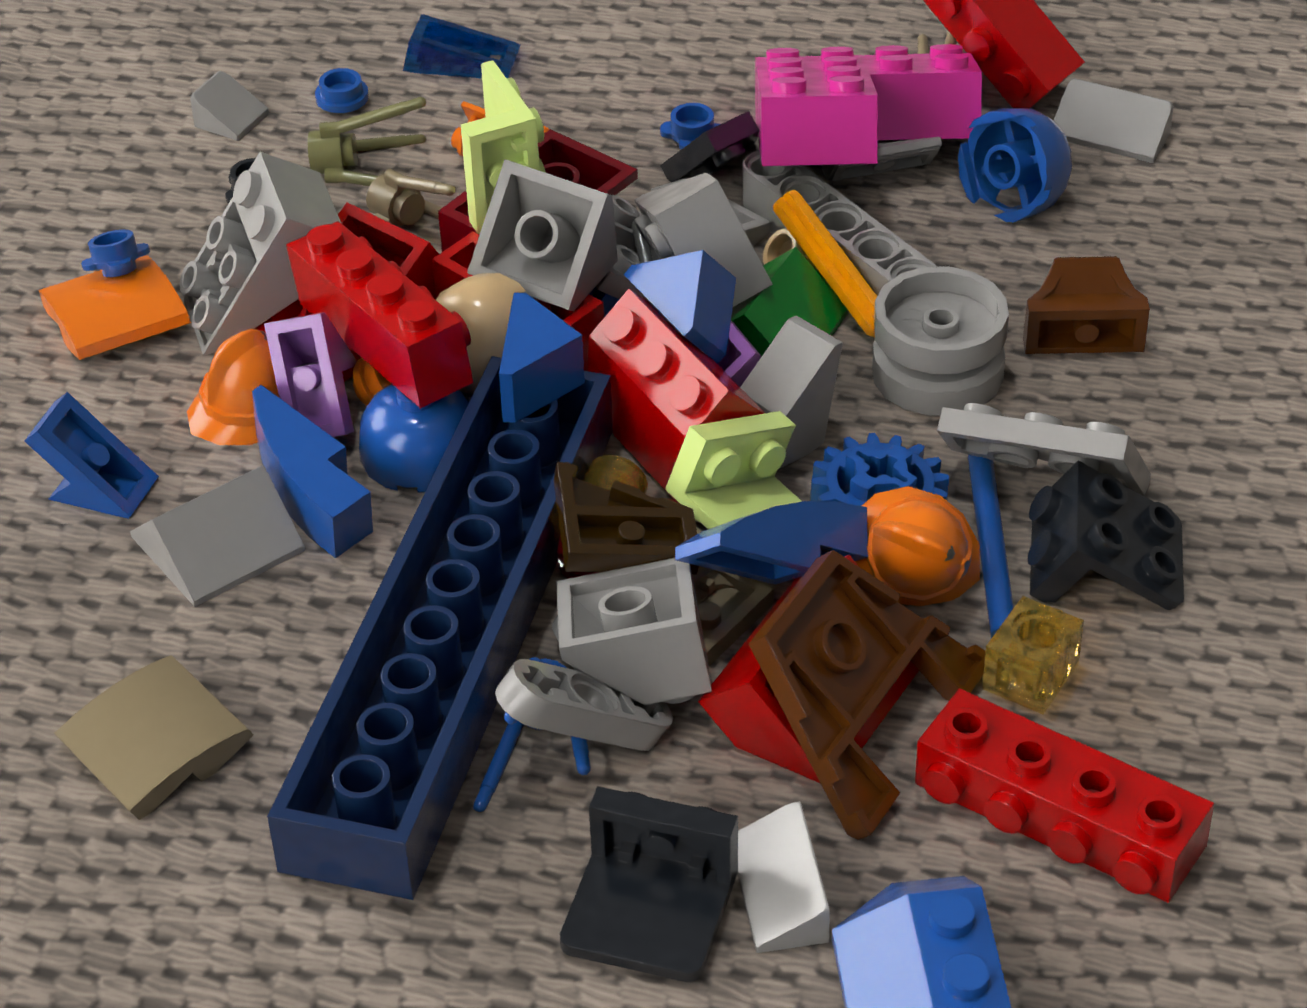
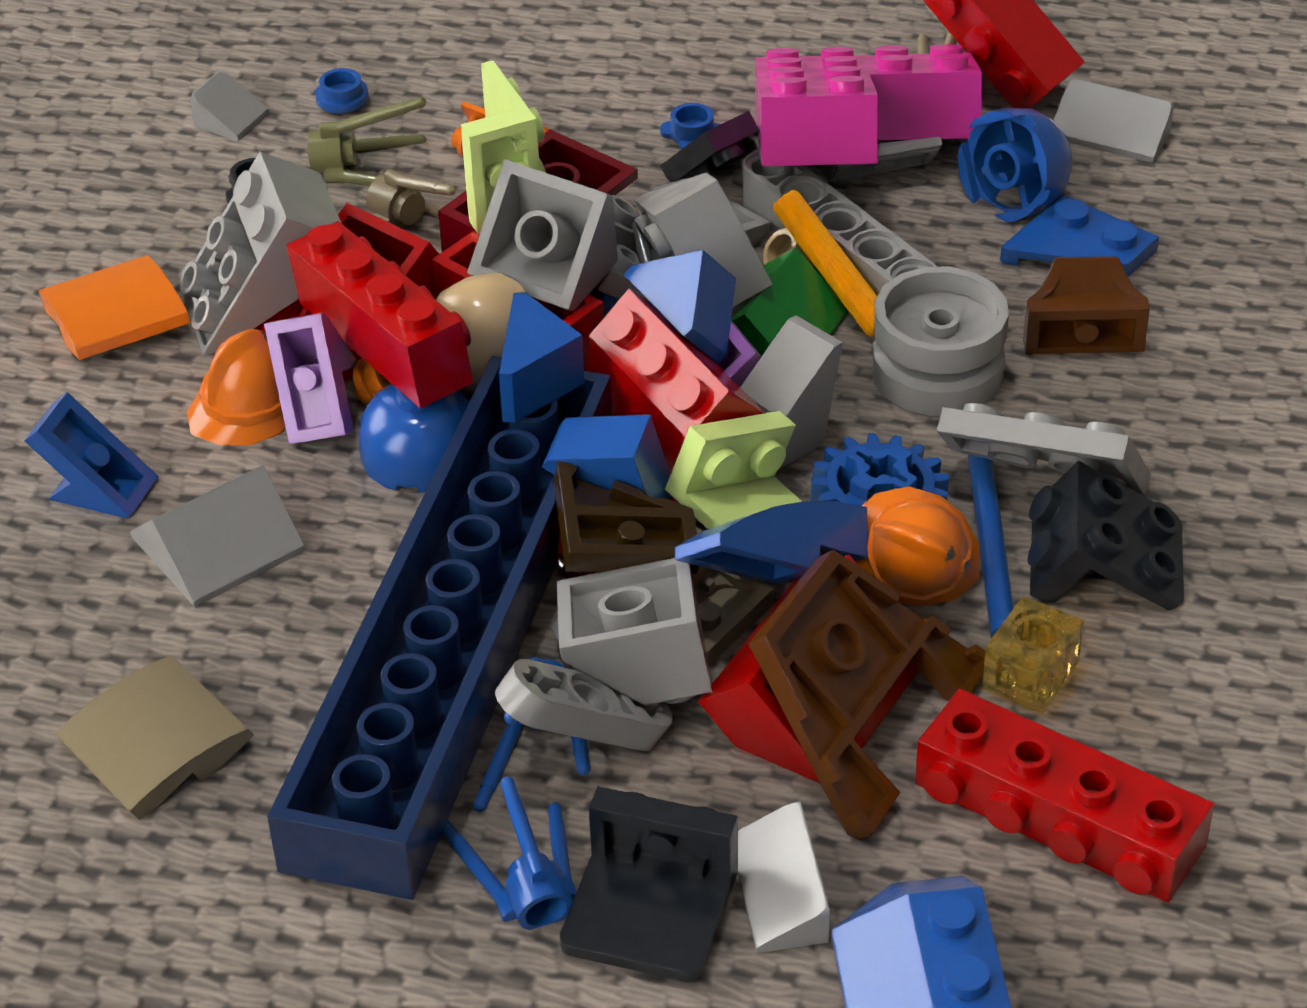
(114, 253): blue plate -> none
(311, 475): blue slope -> none
(455, 50): clear blue slope -> none
(536, 888): none -> blue plant
(612, 450): none -> blue slope
(1078, 230): none -> blue wing

